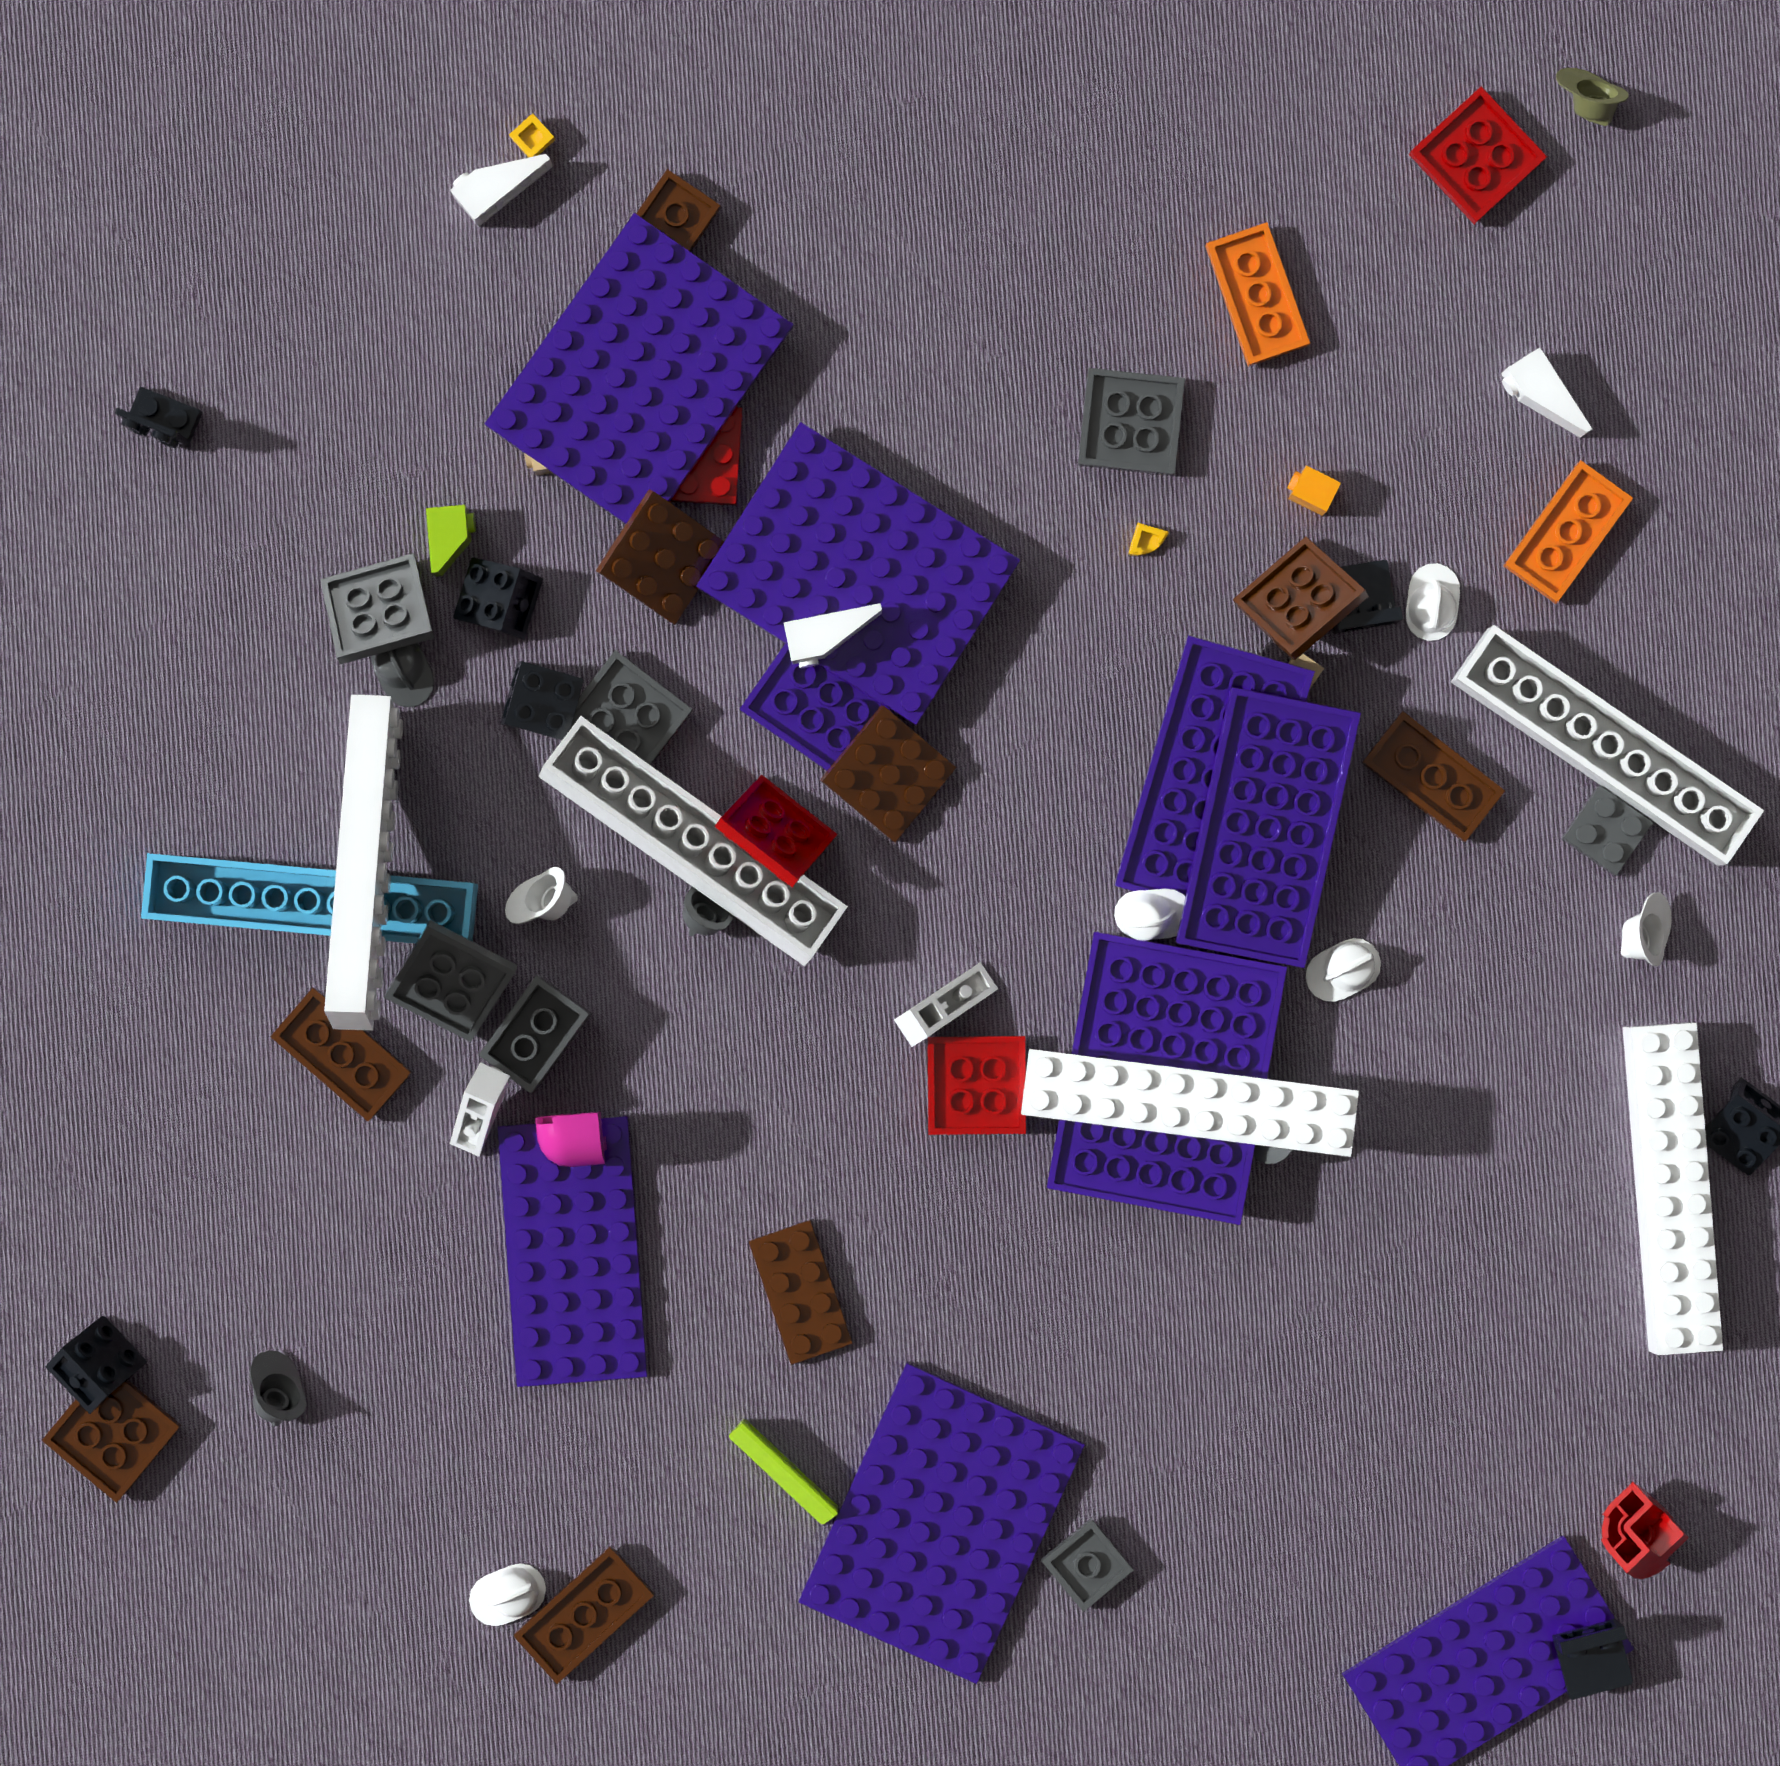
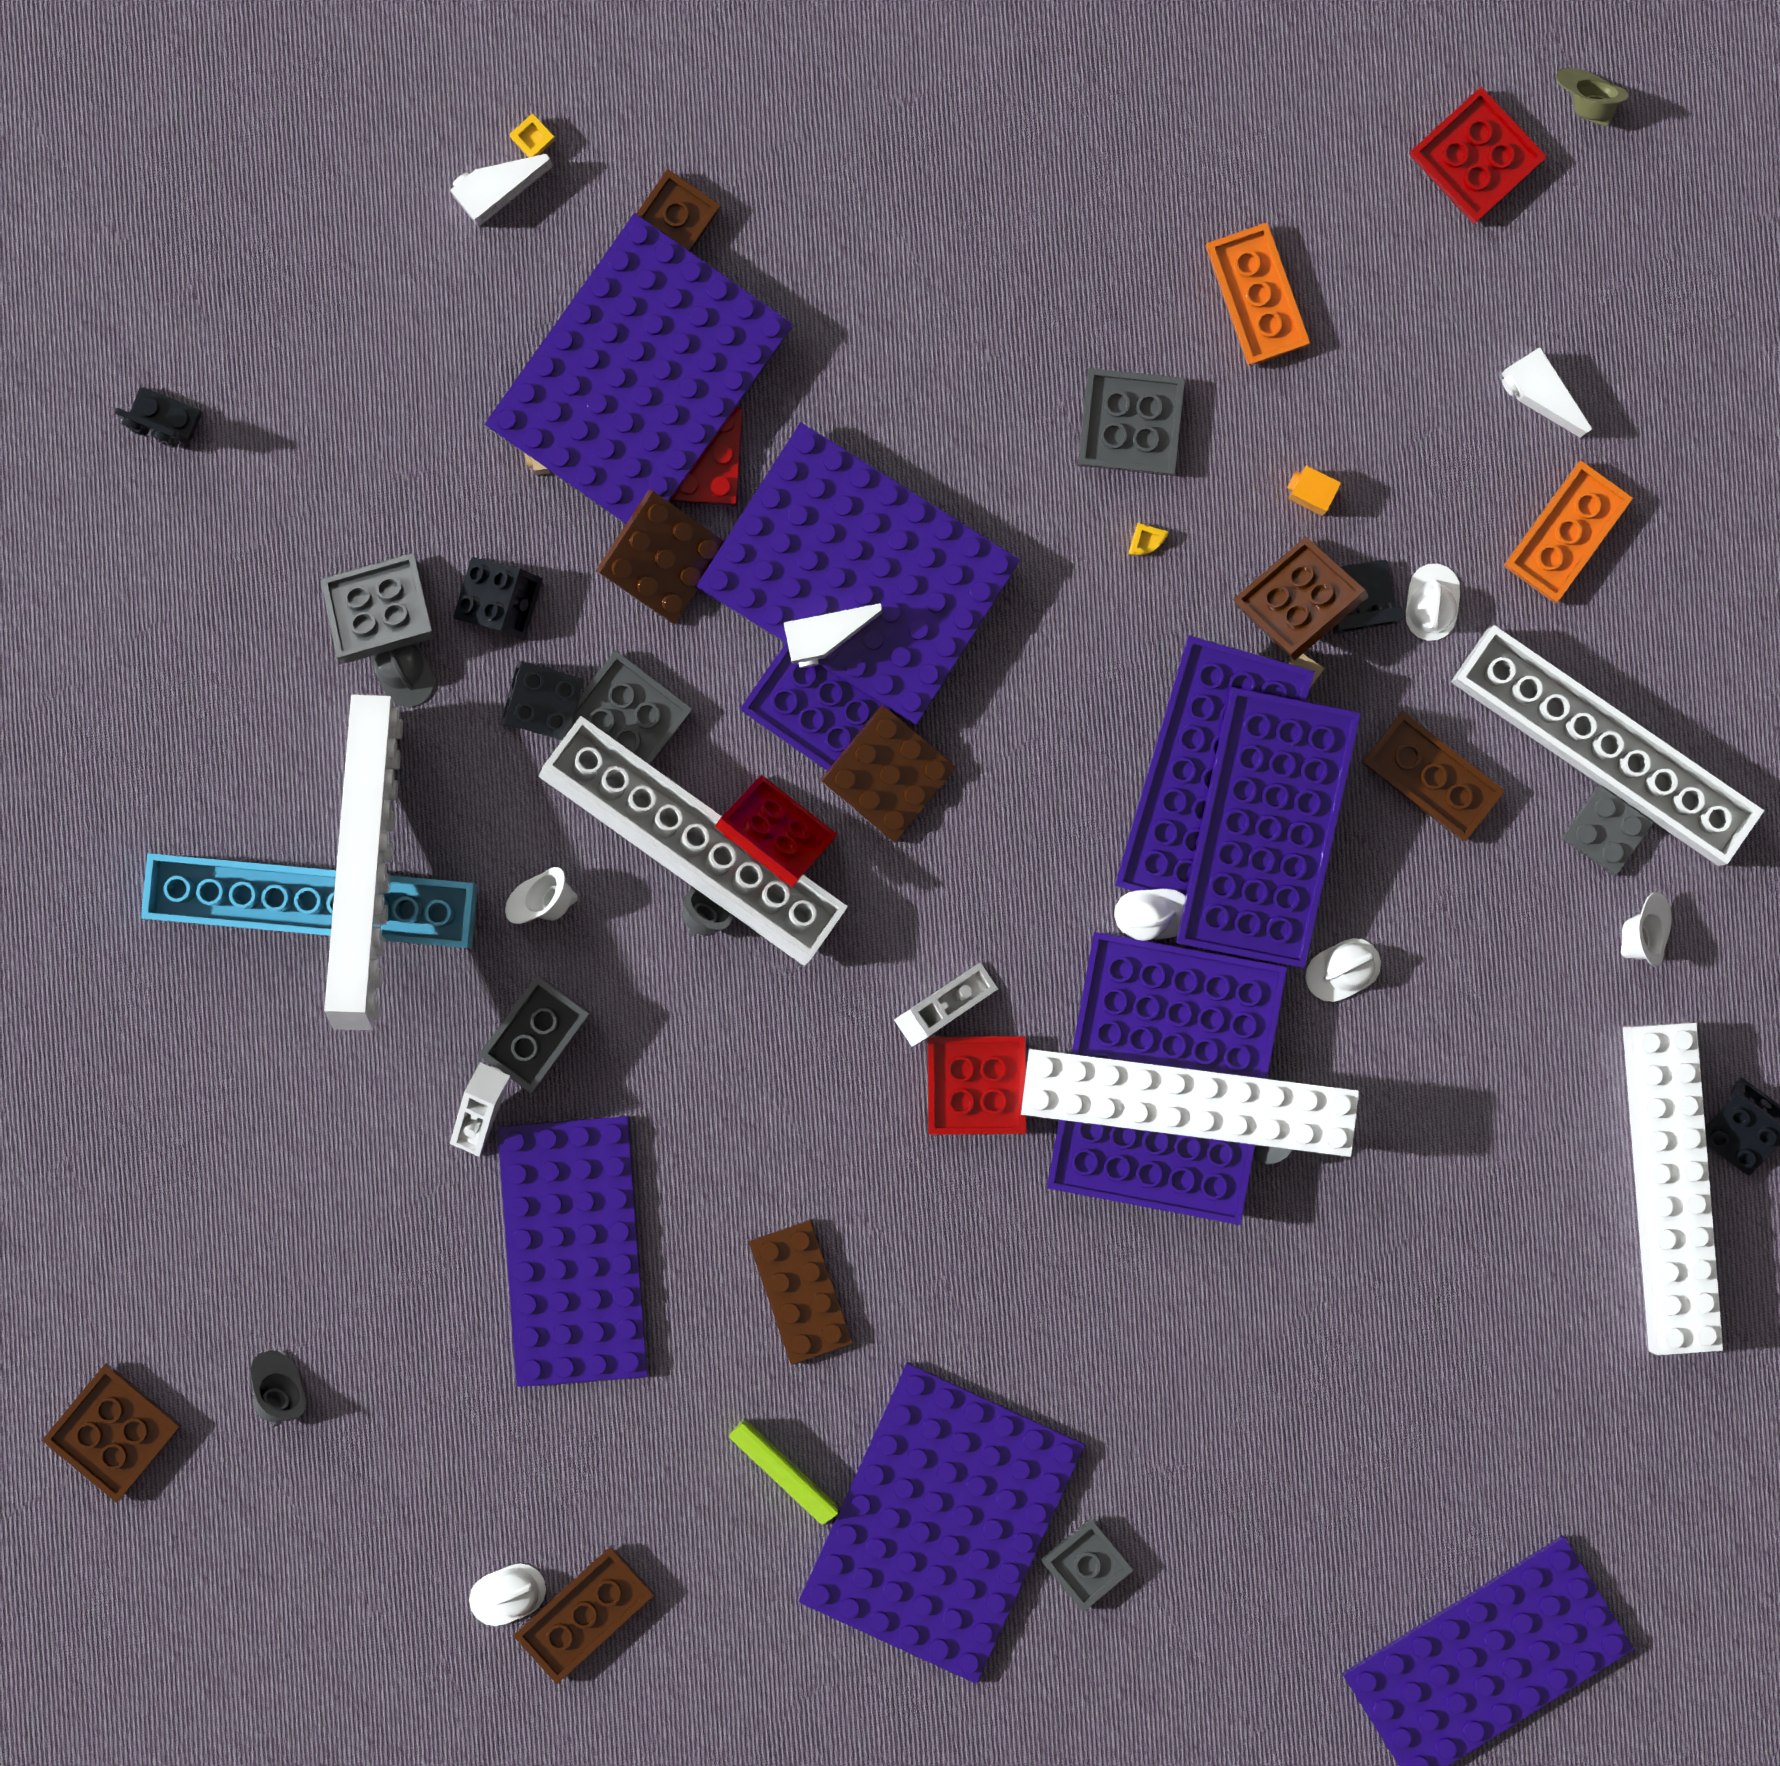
(95, 1363): black bracket -> none
(343, 1060): reddish brown plate -> none
(448, 535): lime slope -> none
(450, 981): dark grey plate -> none
(572, 1139): dark pink brick -> none
(1593, 1658): black bracket -> none
(1640, 1533): red brick -> none

